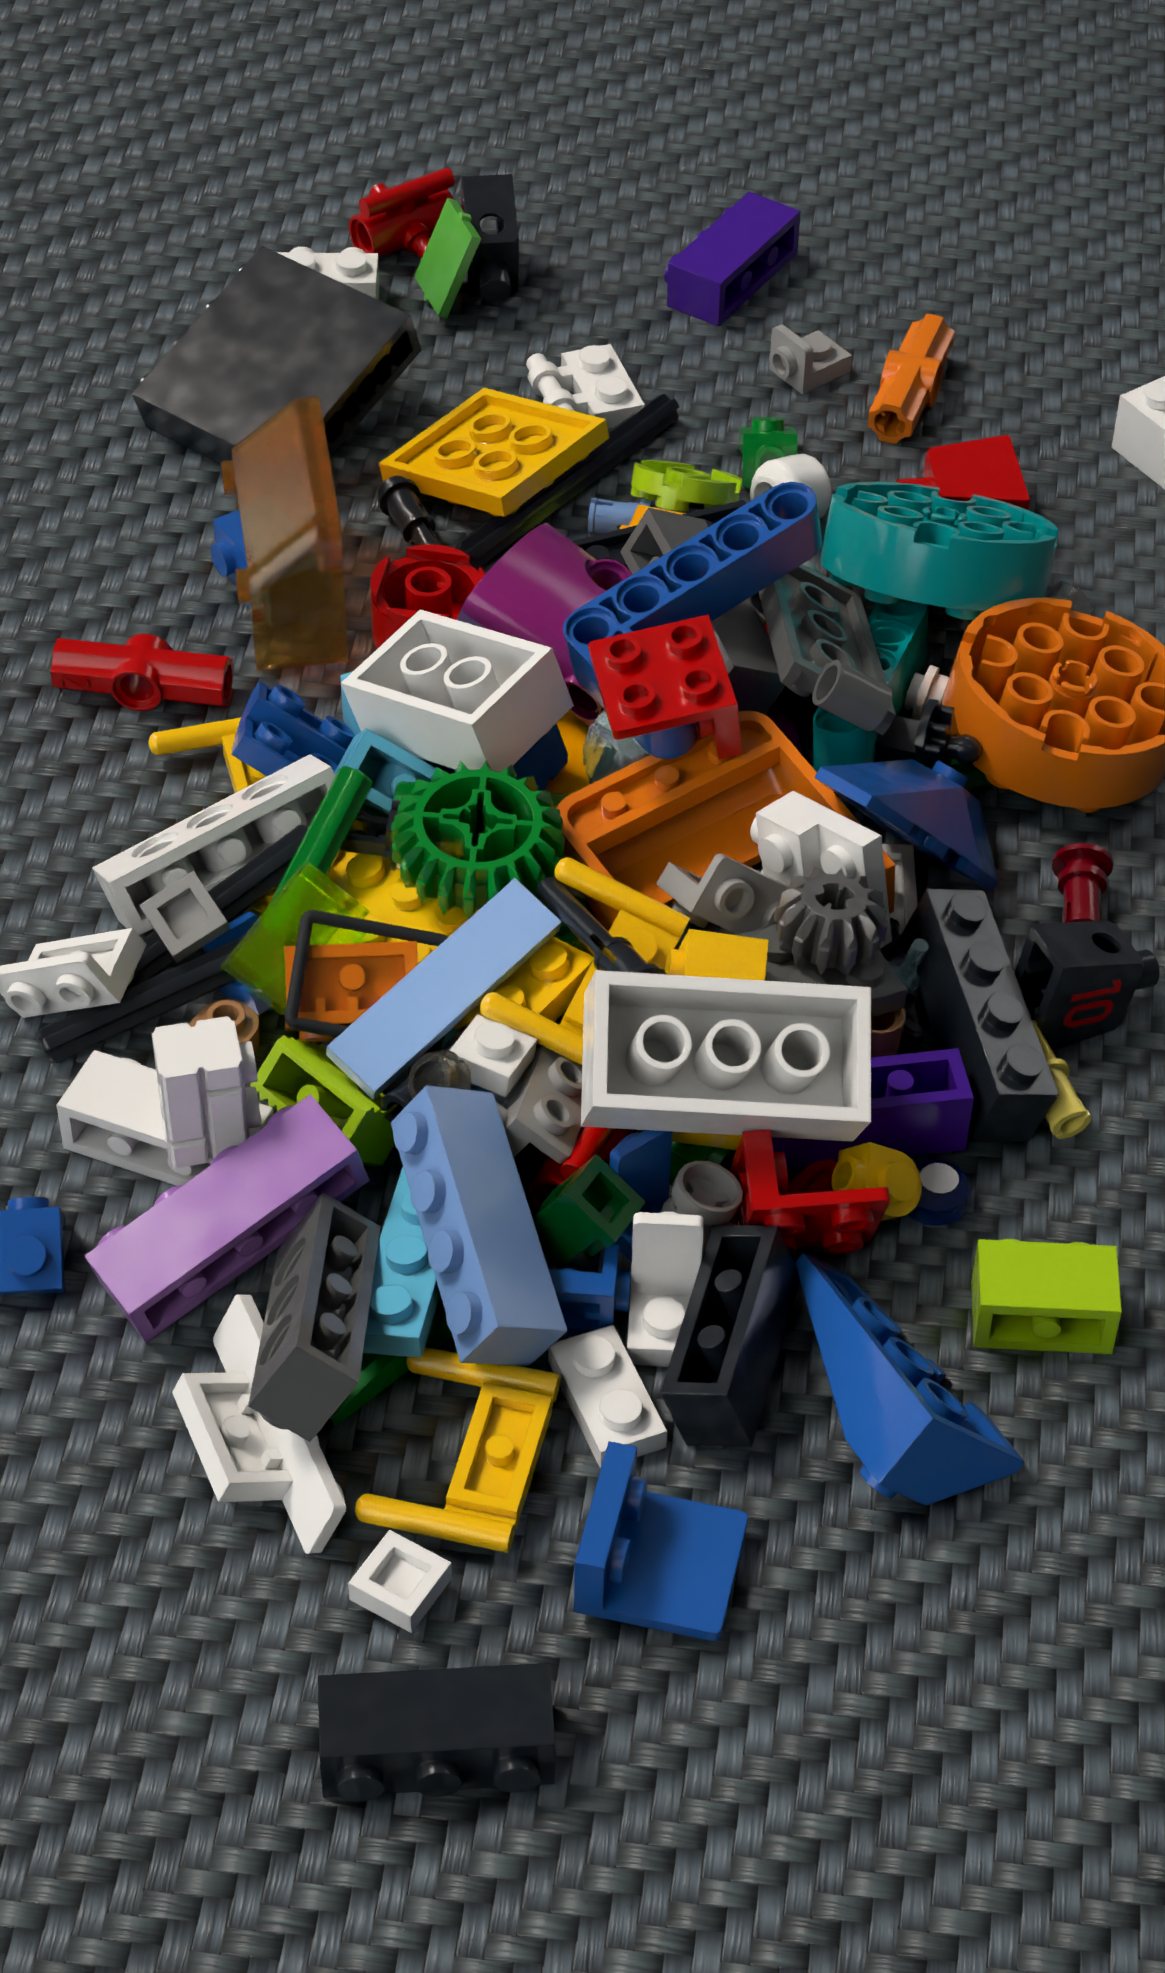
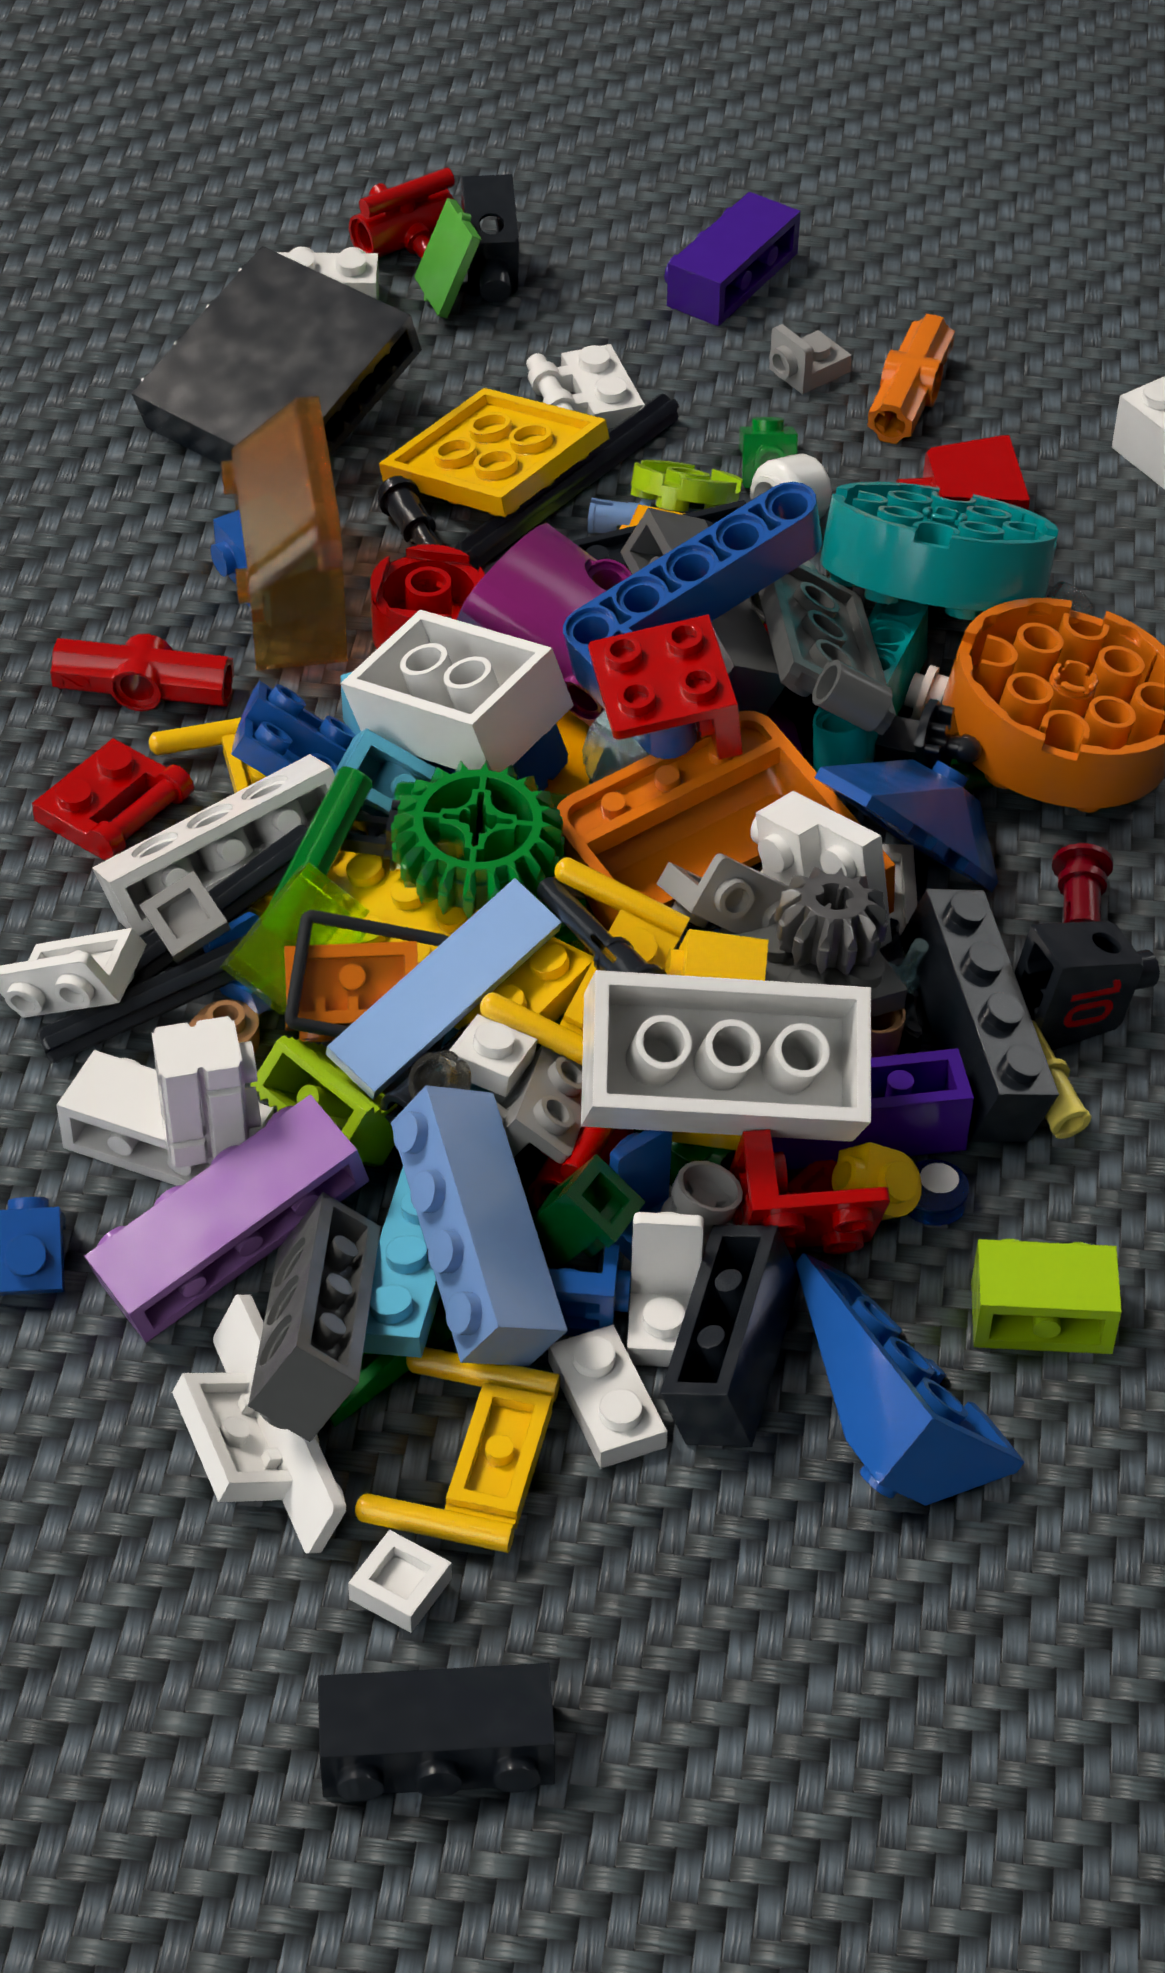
(102, 788): none -> red plate
(655, 1554): blue bracket -> none

